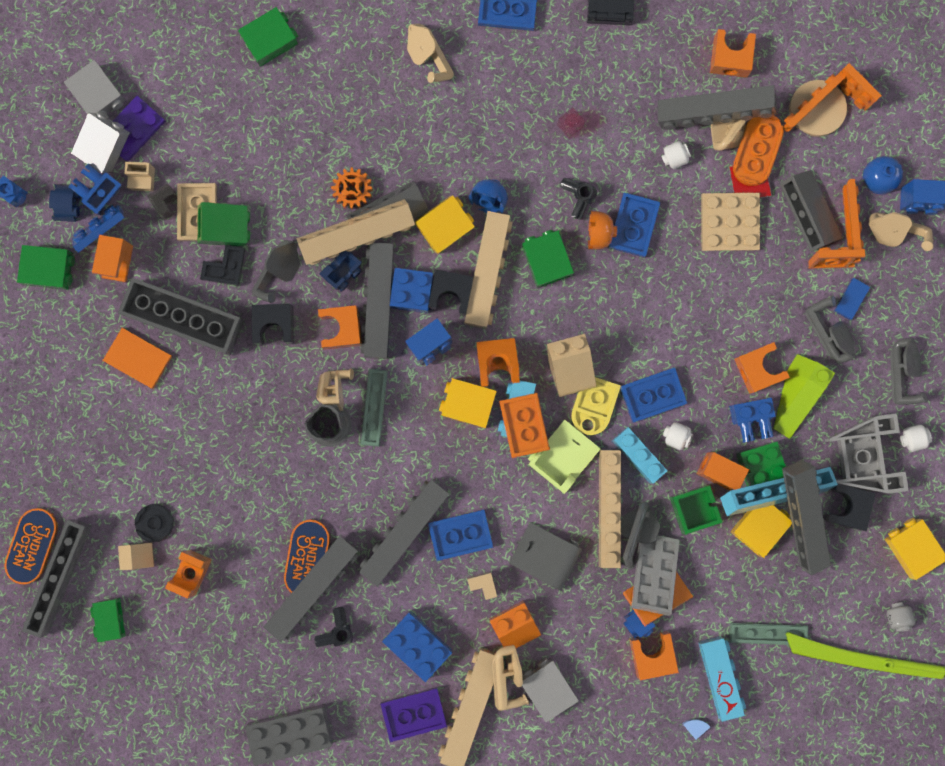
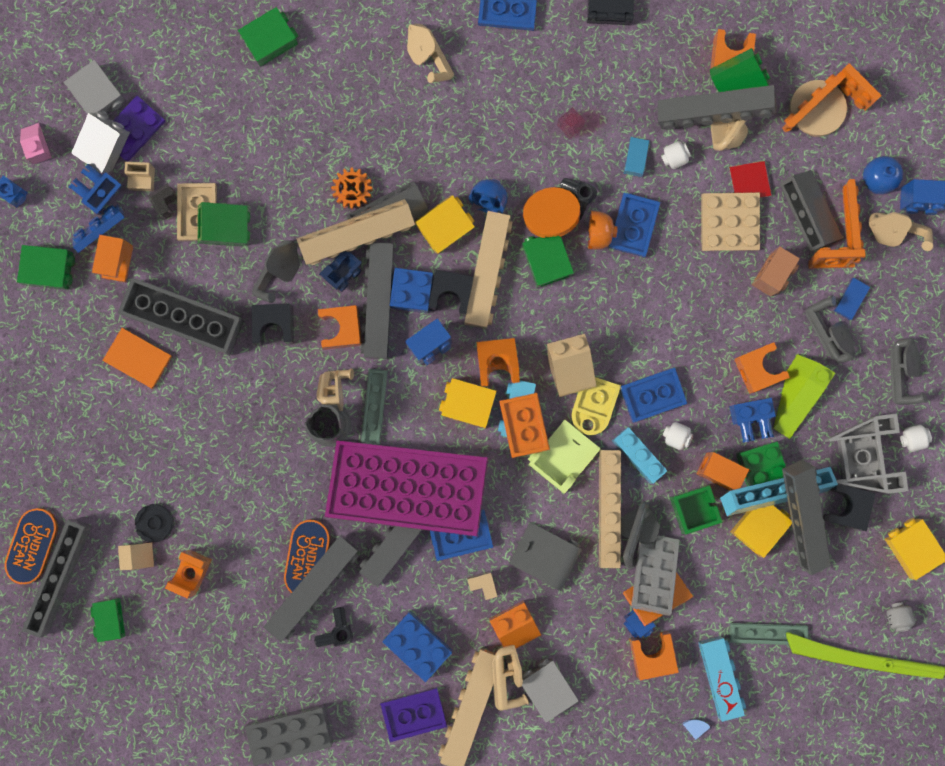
(34, 144): none -> bright pink slope
(63, 202): dark blue cylinder -> none
(228, 271): black plate -> none
(407, 488): none -> magenta plate
(551, 212): none -> orange tile
(636, 157): none -> dark azure slope
(740, 73): none -> green brick
(758, 150): orange tile -> none
(776, 271): none -> nougat brick

